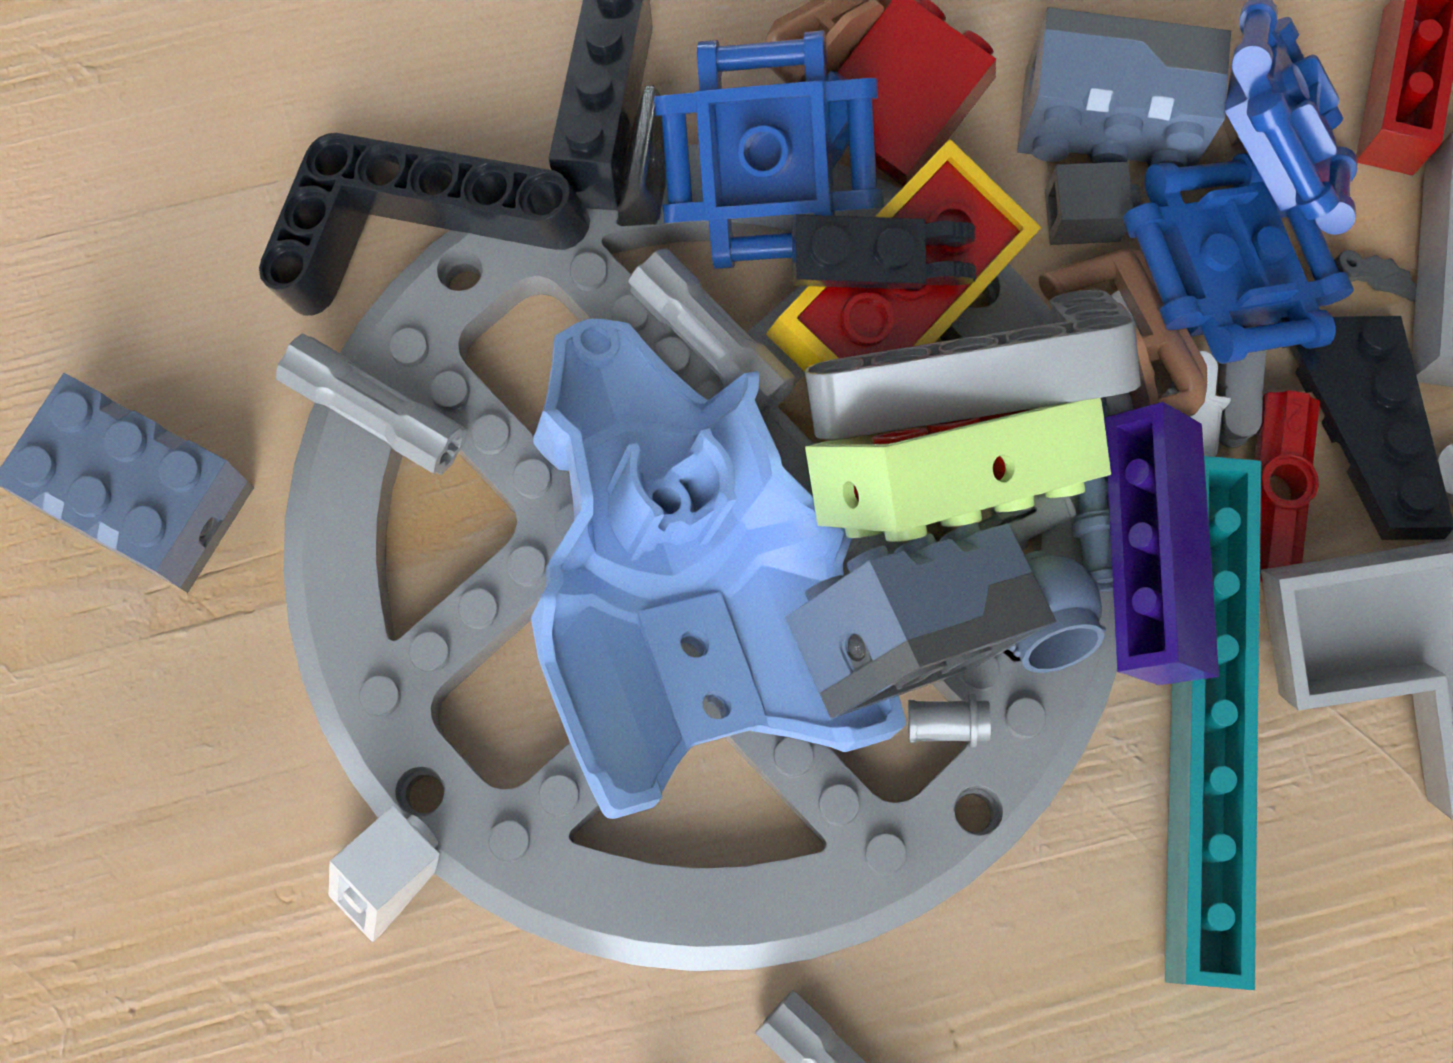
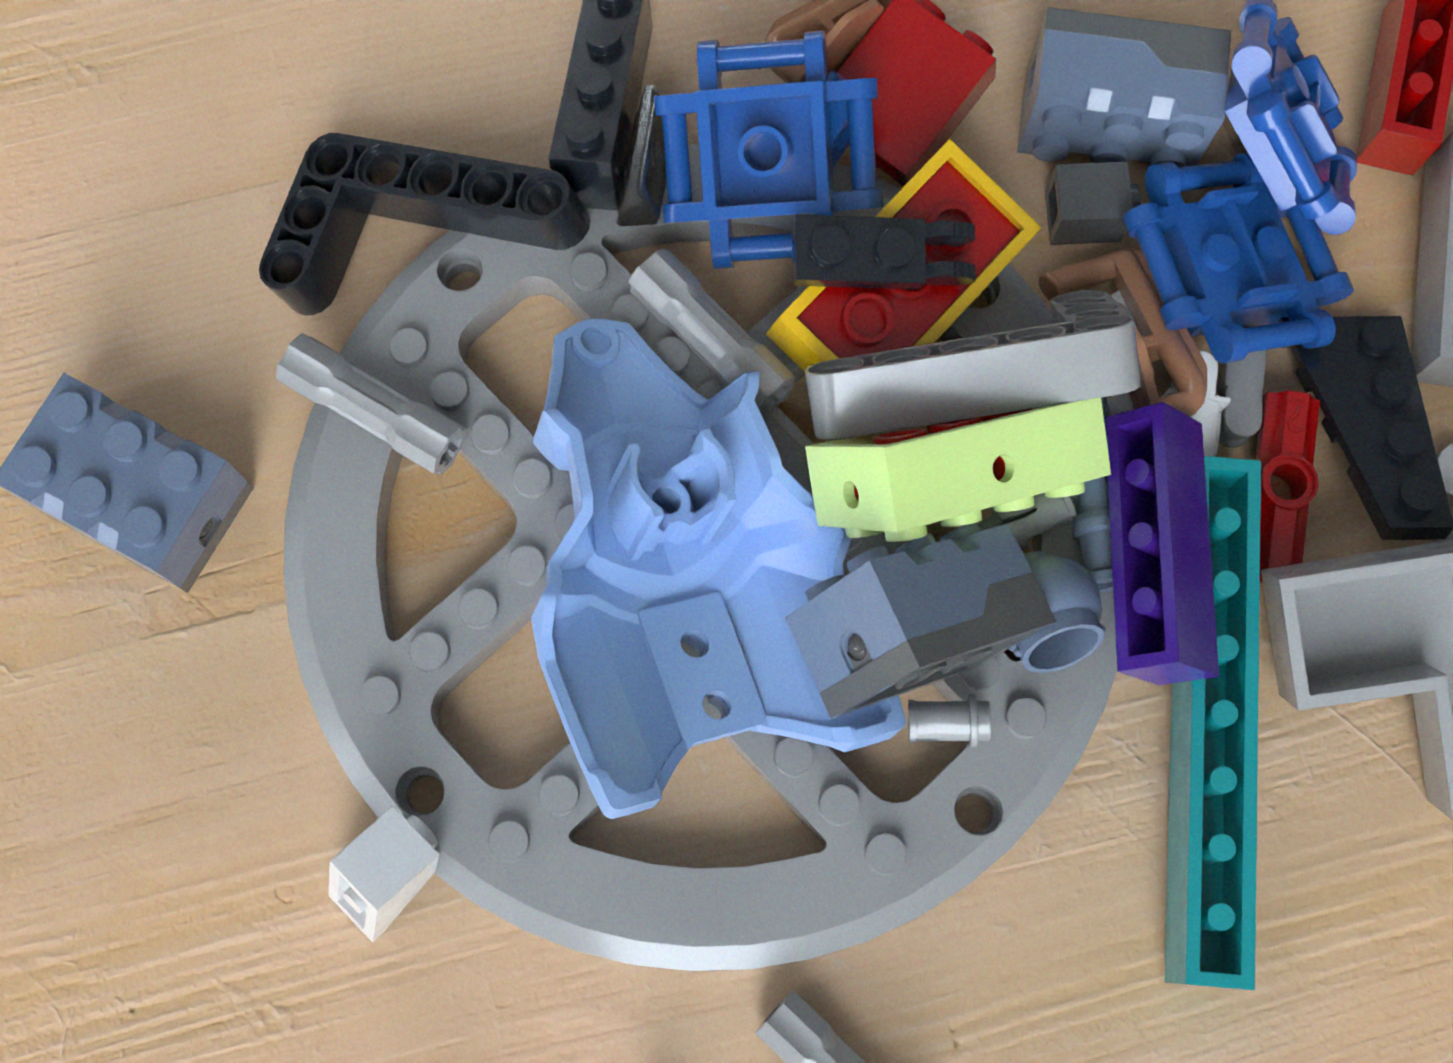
(1378, 273): dark grey piece -> none

